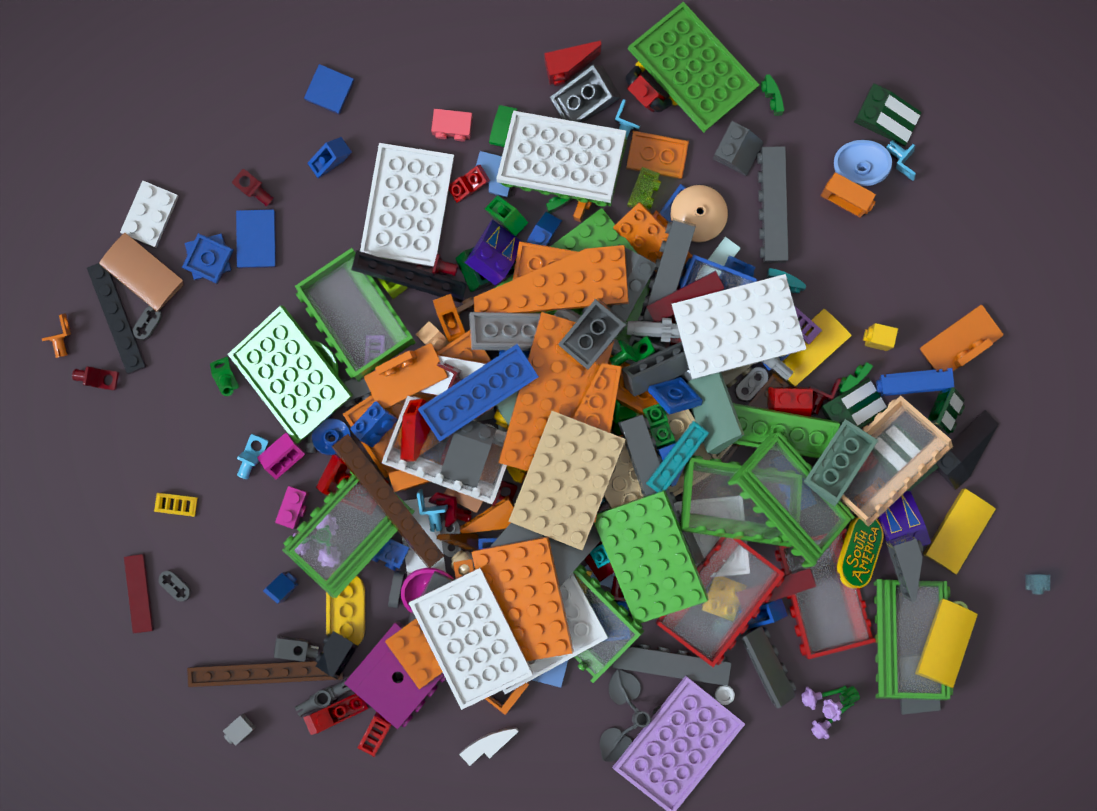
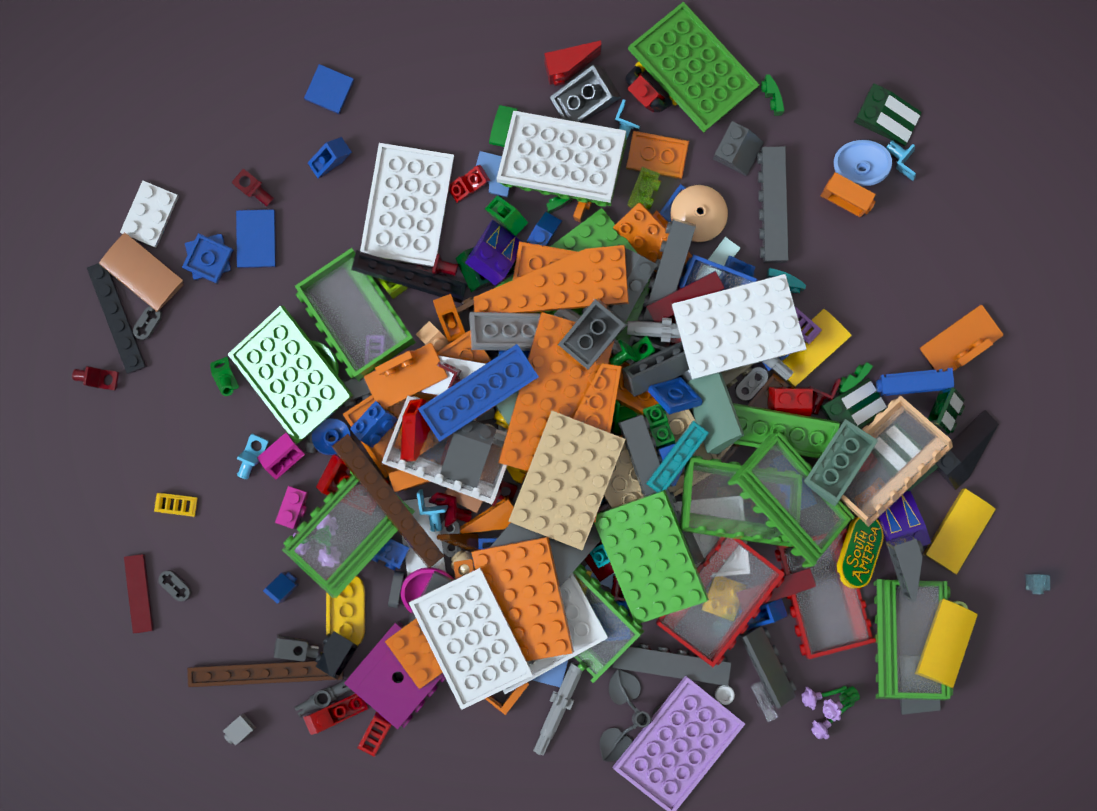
(57, 340): orange bracket -> none
(451, 124): coral brick -> none
(487, 744): white slope -> none
(561, 701): none -> light grey piece
(769, 712): none -> clear pin
(880, 337): yellow brick -> none

